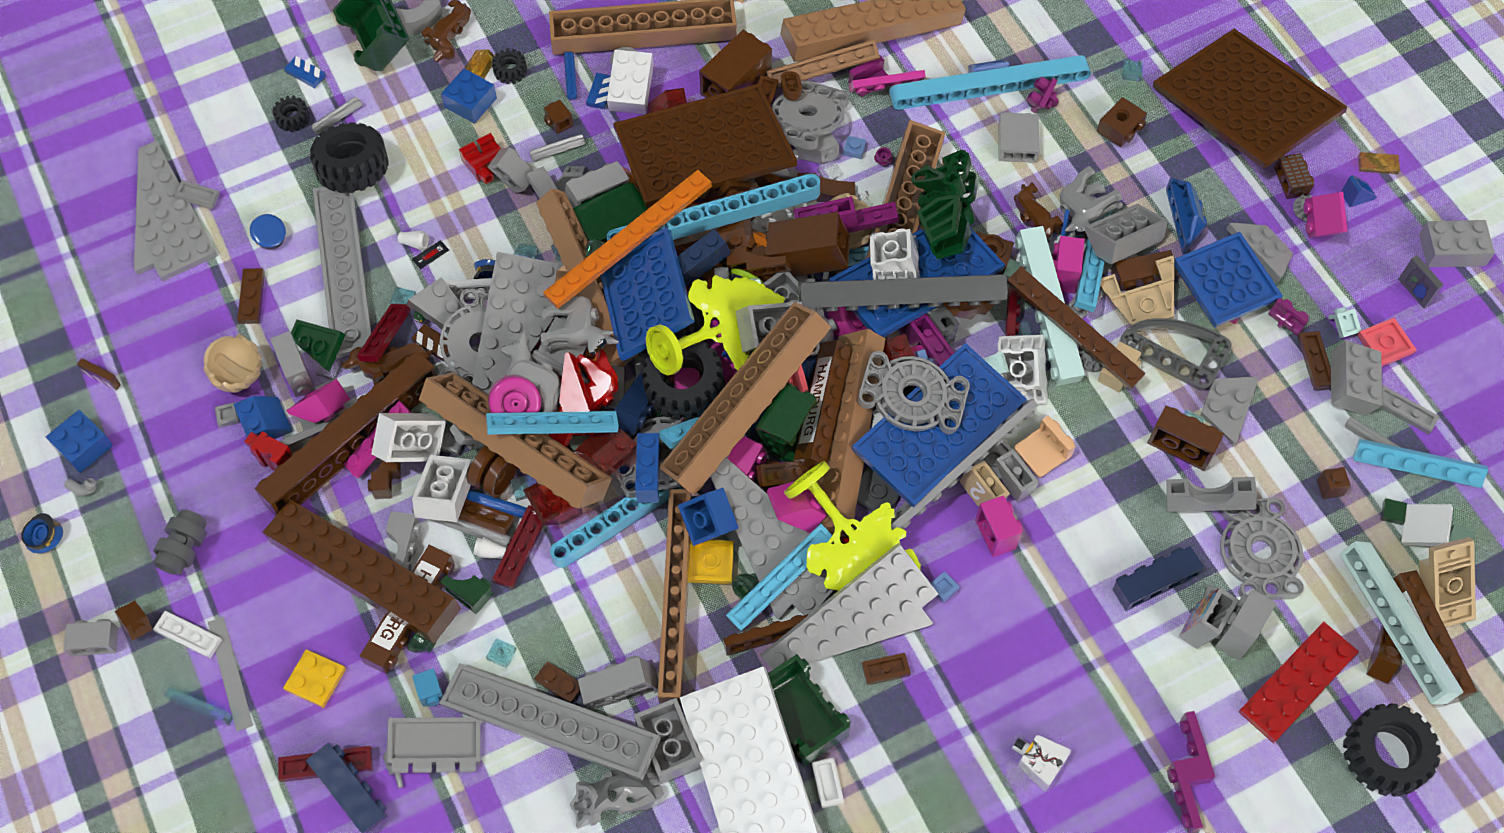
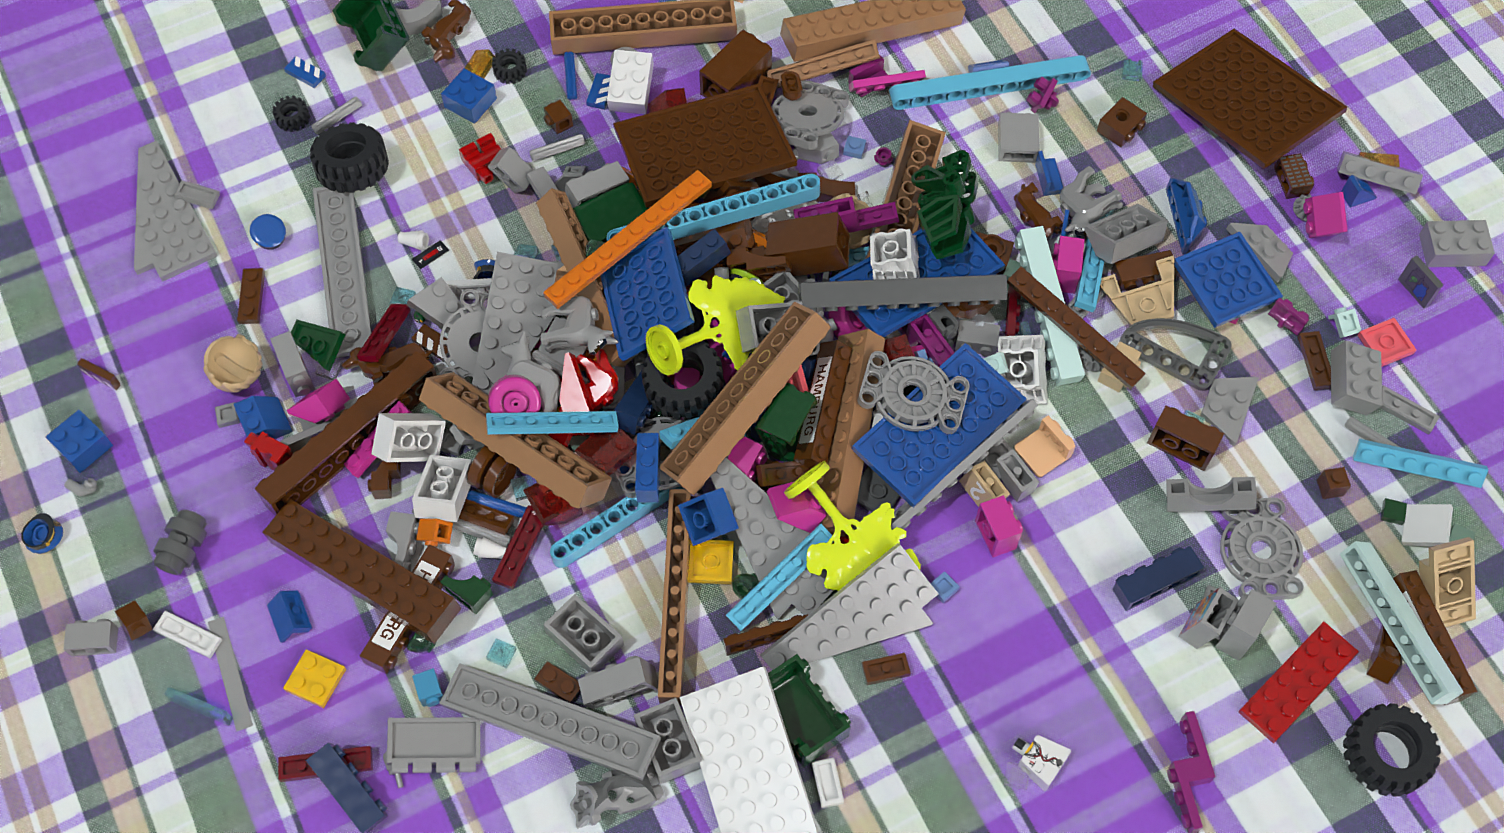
(288, 614): none -> blue panel
(434, 531): none -> orange brick
(583, 634): none -> light grey brick
(980, 338): none -> light grey brick
(1048, 175): none -> blue panel
(1379, 173): none -> light grey arch

